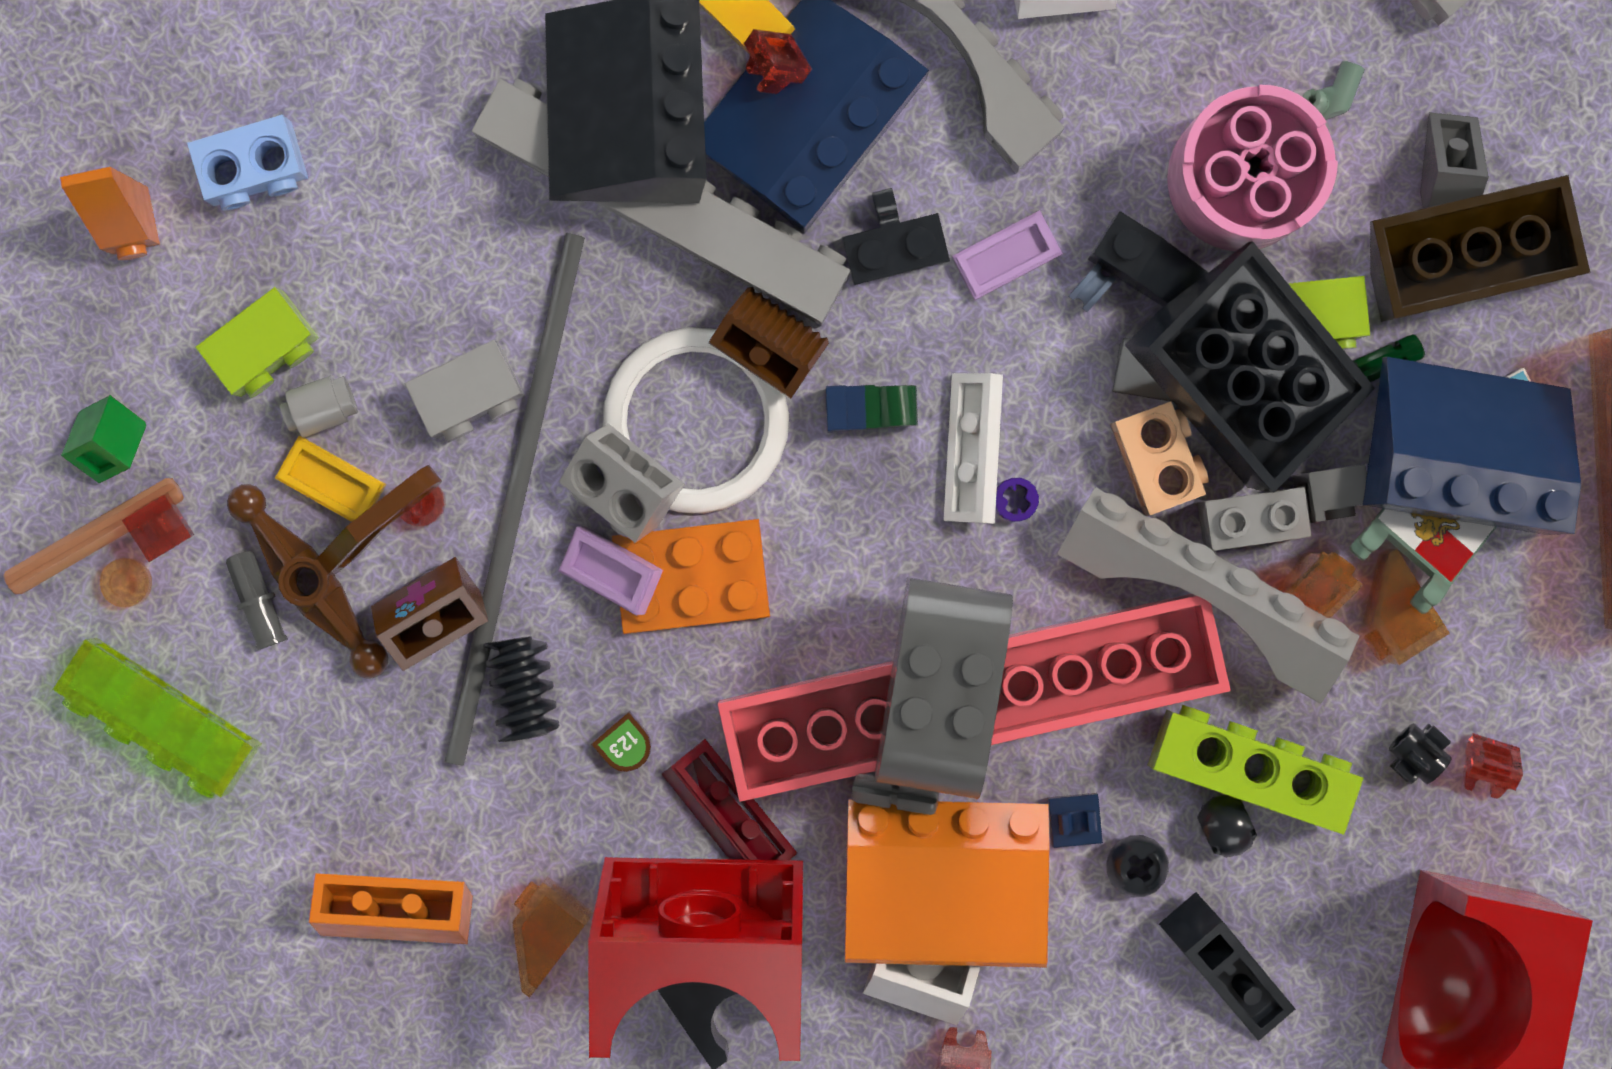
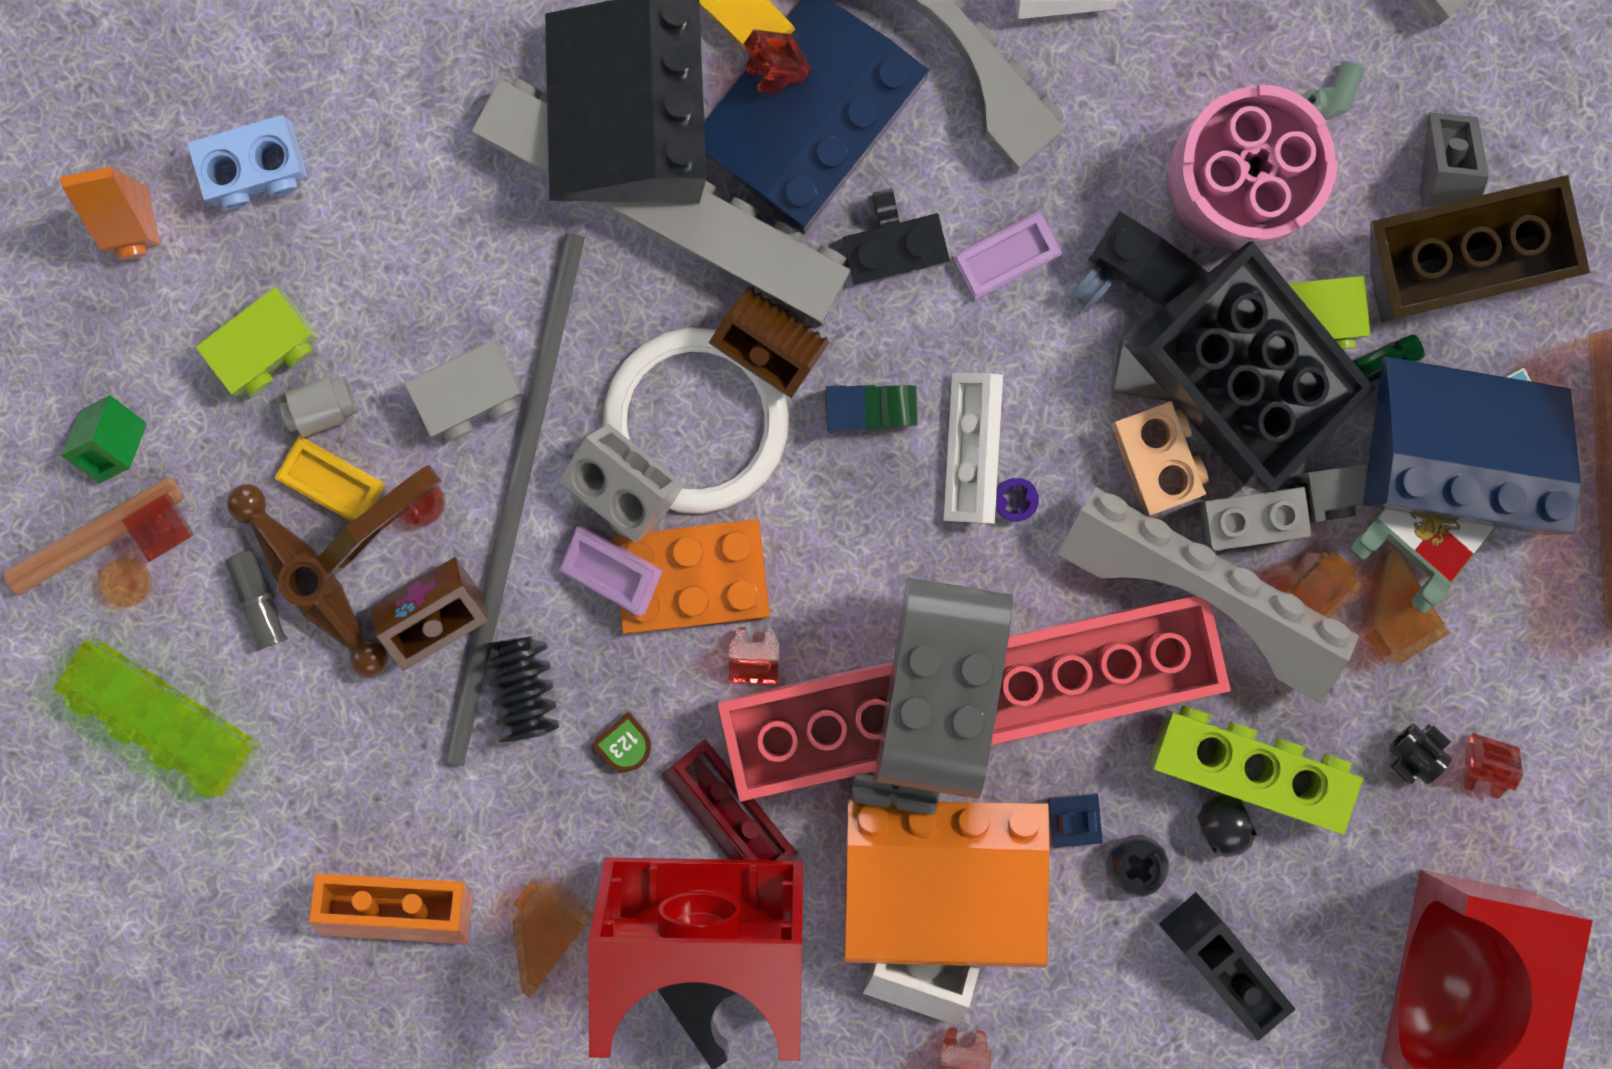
(754, 660): none -> clear red tile

